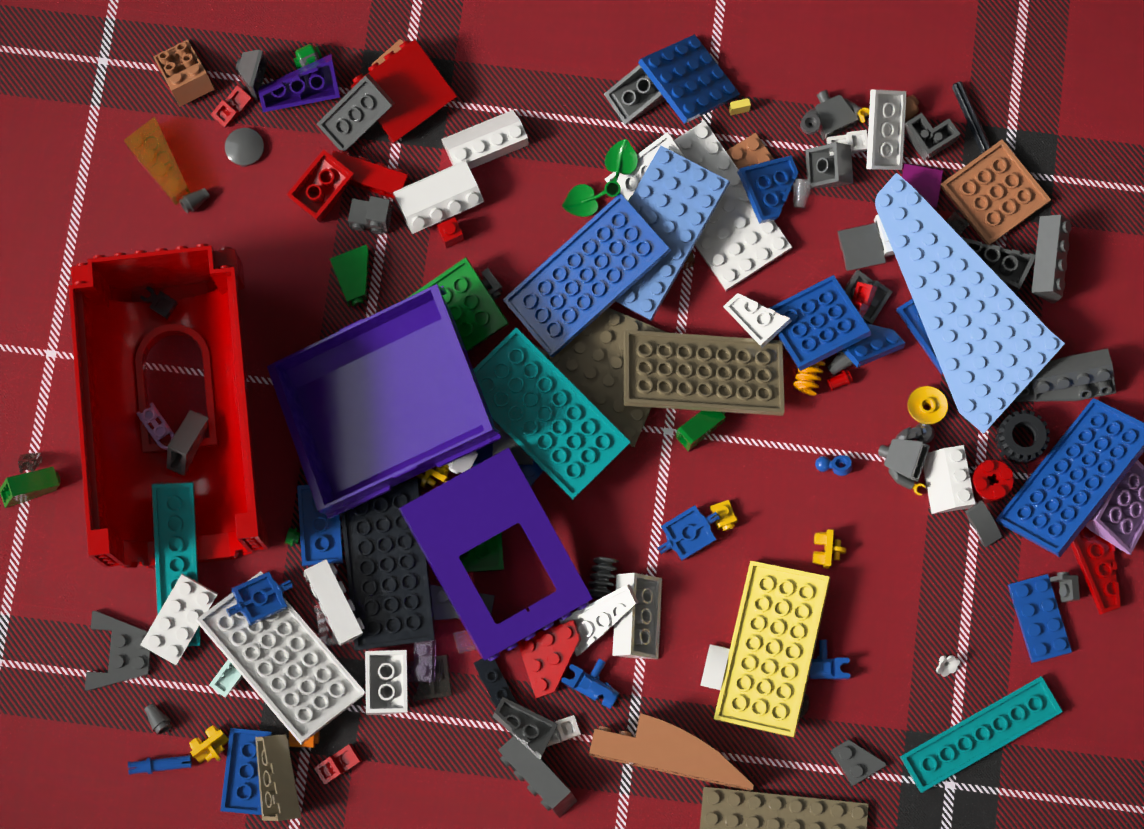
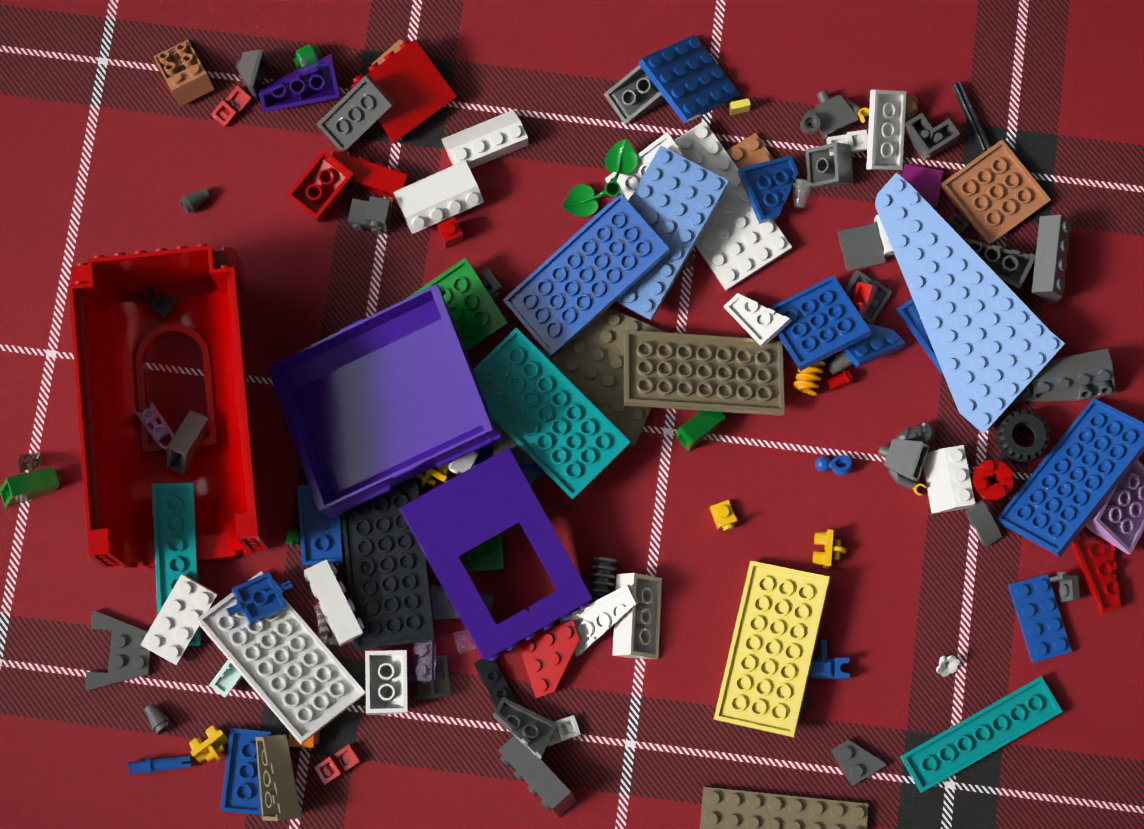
(156, 157): clear yellow wedge -> none
(244, 146): dark grey dish -> none
(352, 274): green slope -> none
(591, 685): blue piece -> none
(667, 750): nougat slope -> none
(688, 533): blue plate -> none
(715, 667): white slope -> none
(931, 397): yellow dish -> none

